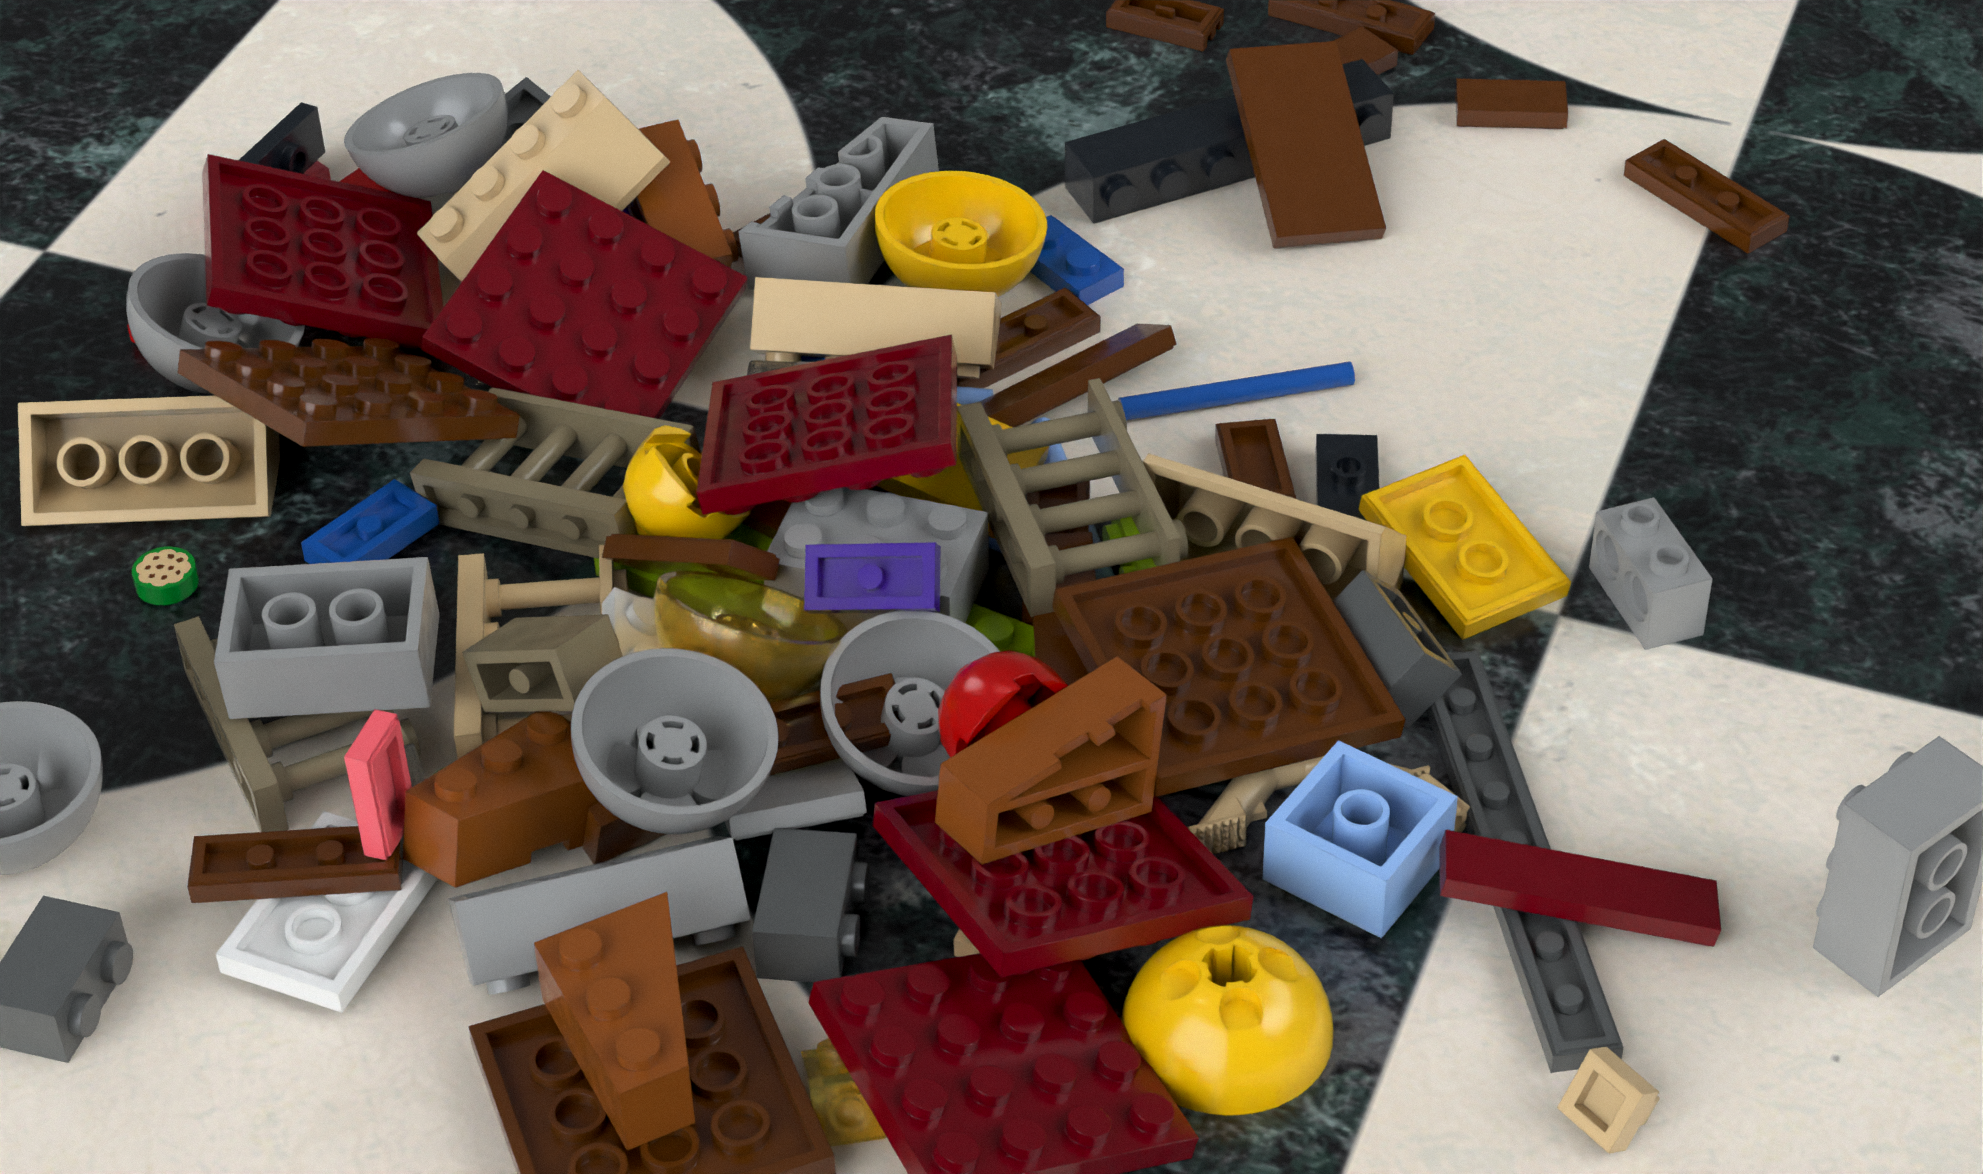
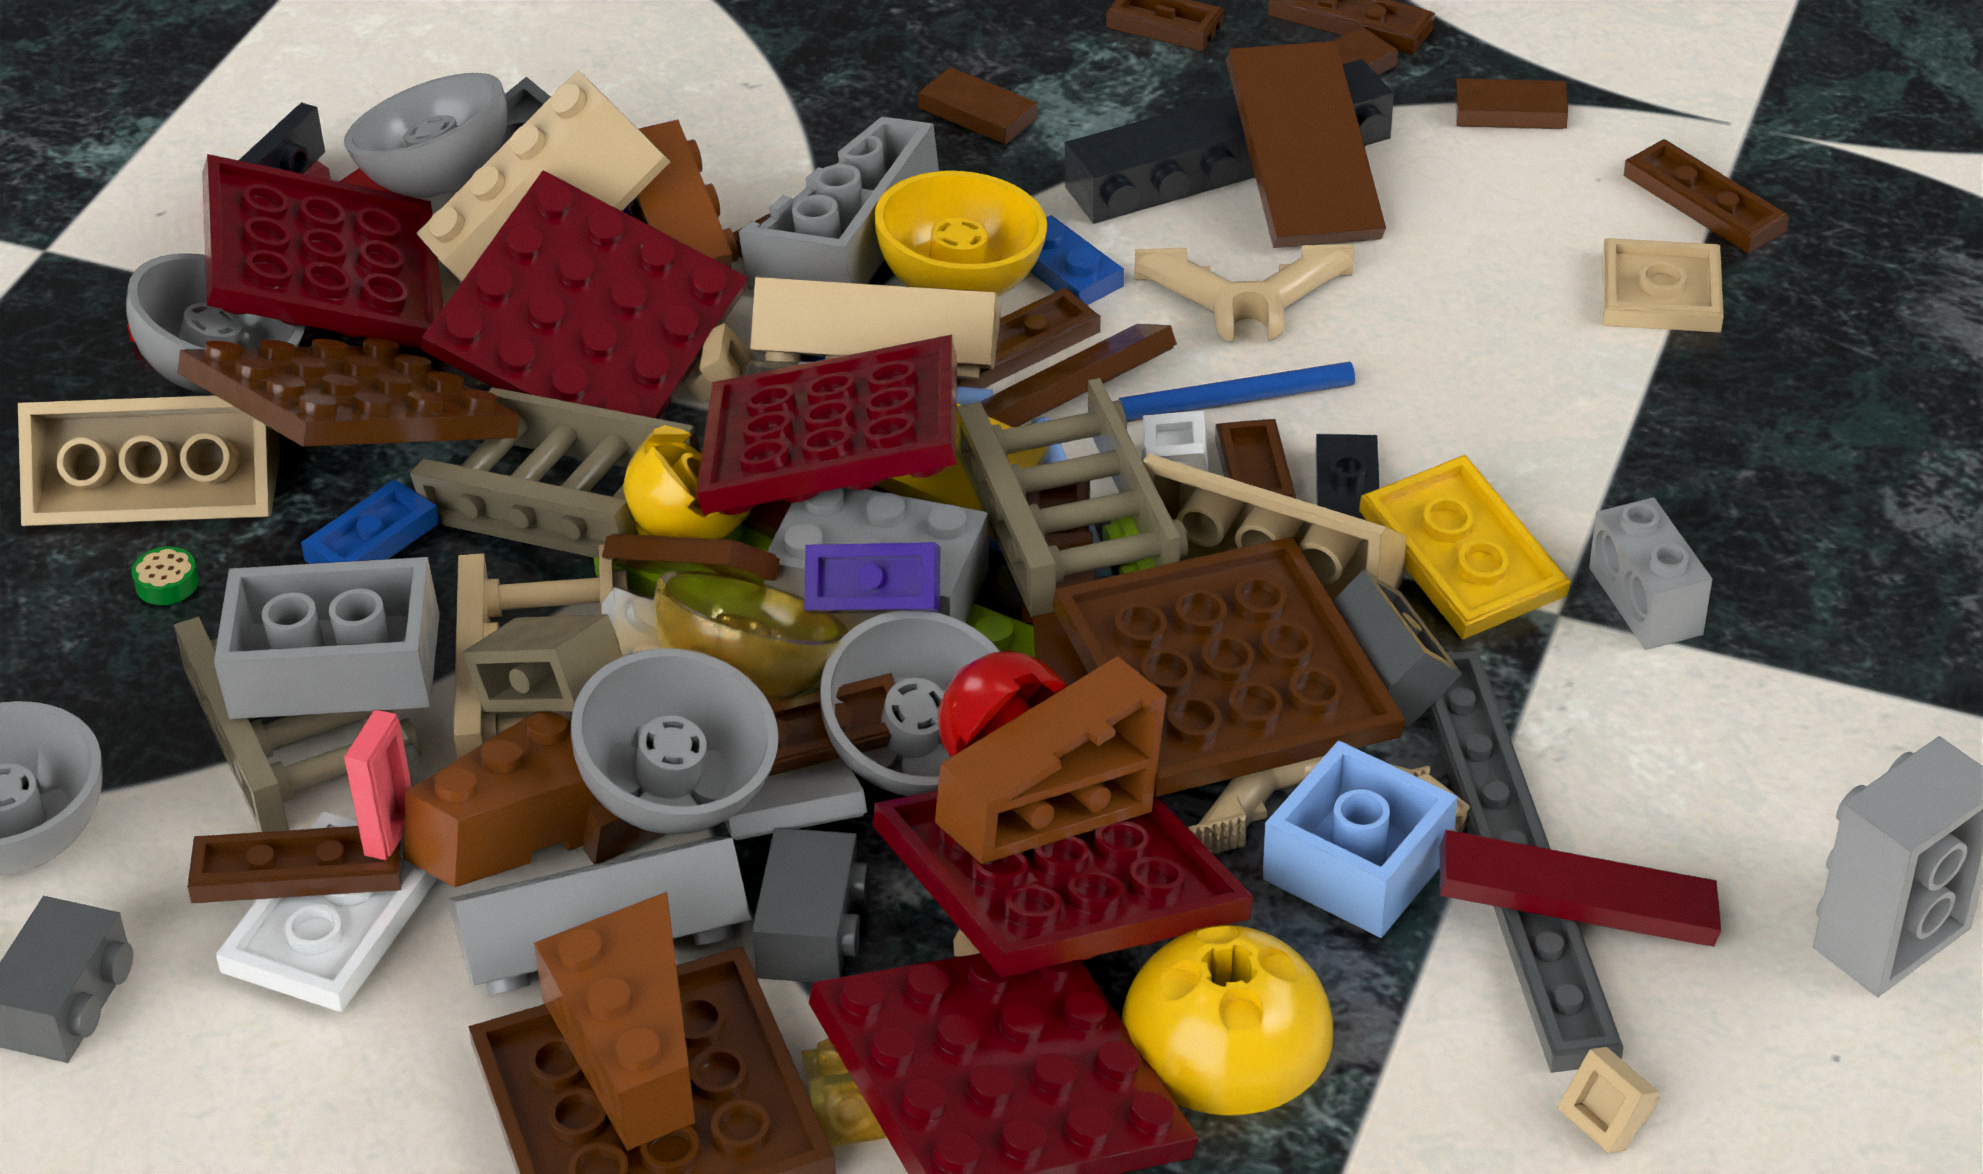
(721, 359): none -> tan tile
(978, 105): none -> reddish brown tile
(1177, 437): none -> white bracket
(1245, 299): none -> tan piece
(1662, 285): none -> tan tile

